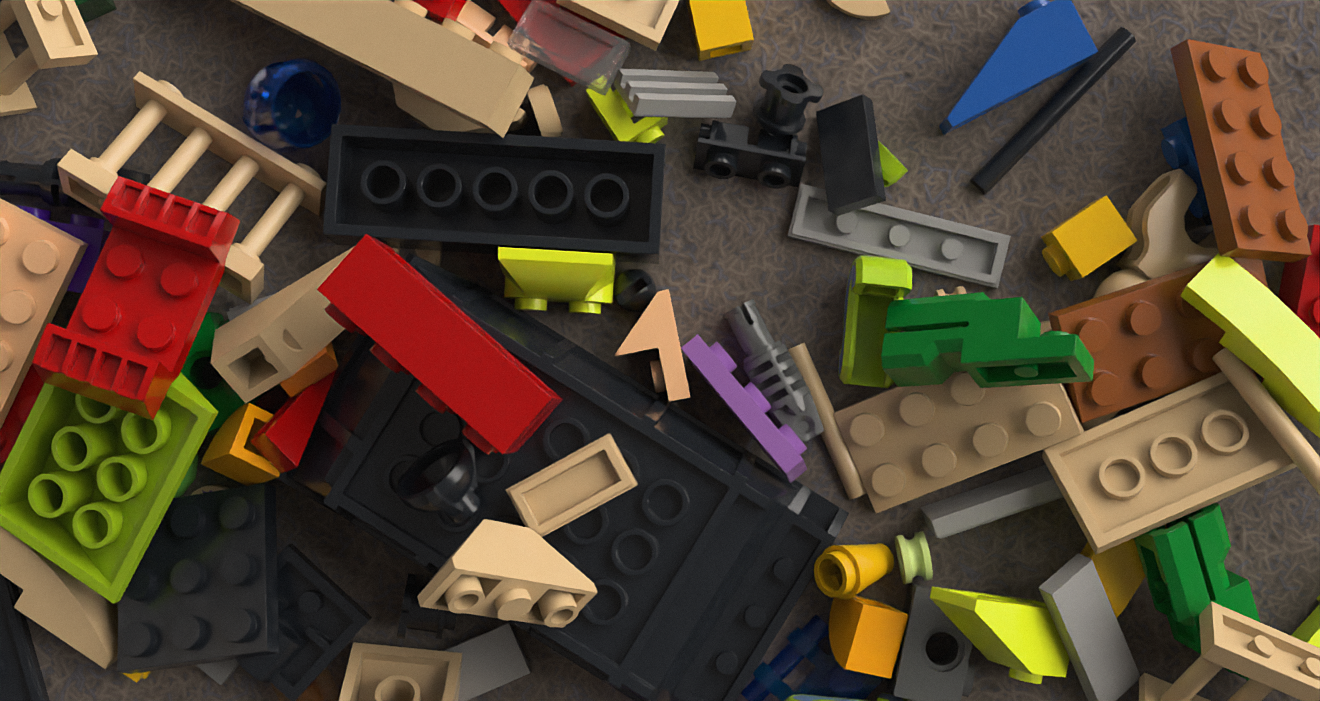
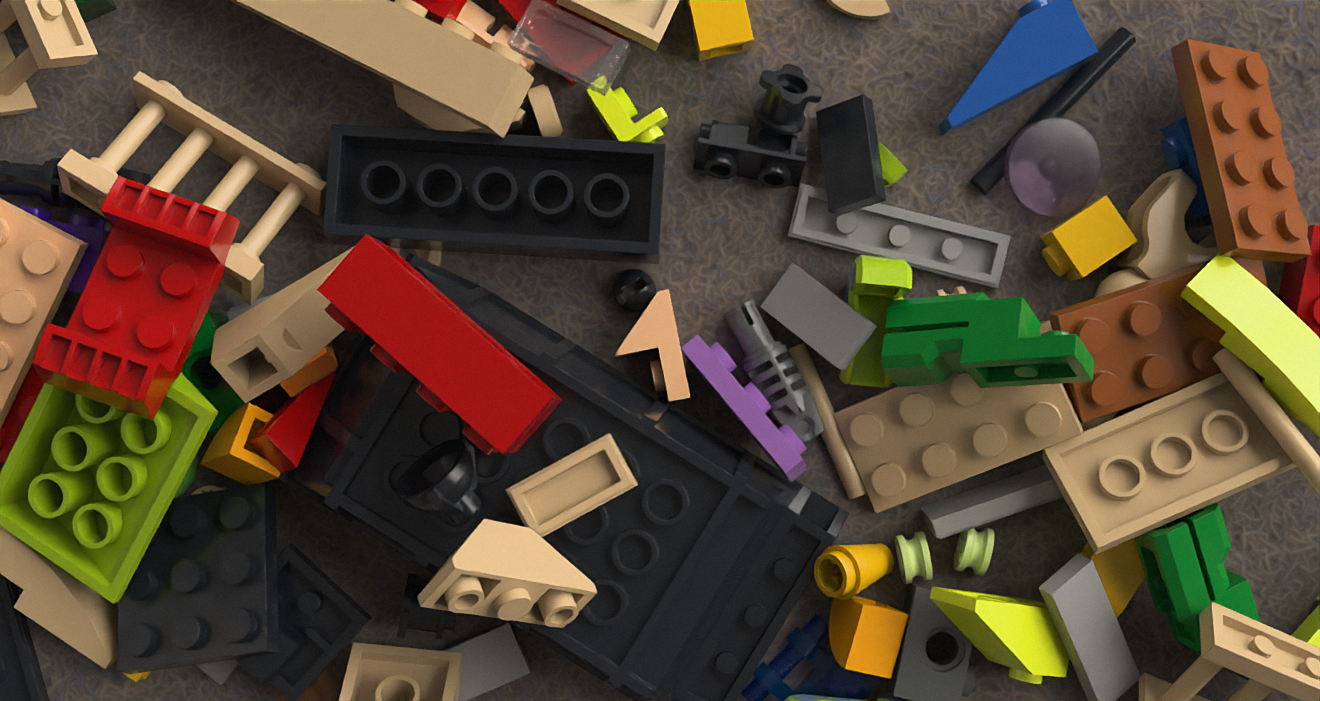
(295, 88): clear blue helmet -> none
(557, 276): neon yellow slope -> none
(674, 93): light grey tile -> none
(818, 317): none -> light grey tile
(974, 550): none -> yellowish green bush
(1052, 167): none -> piece

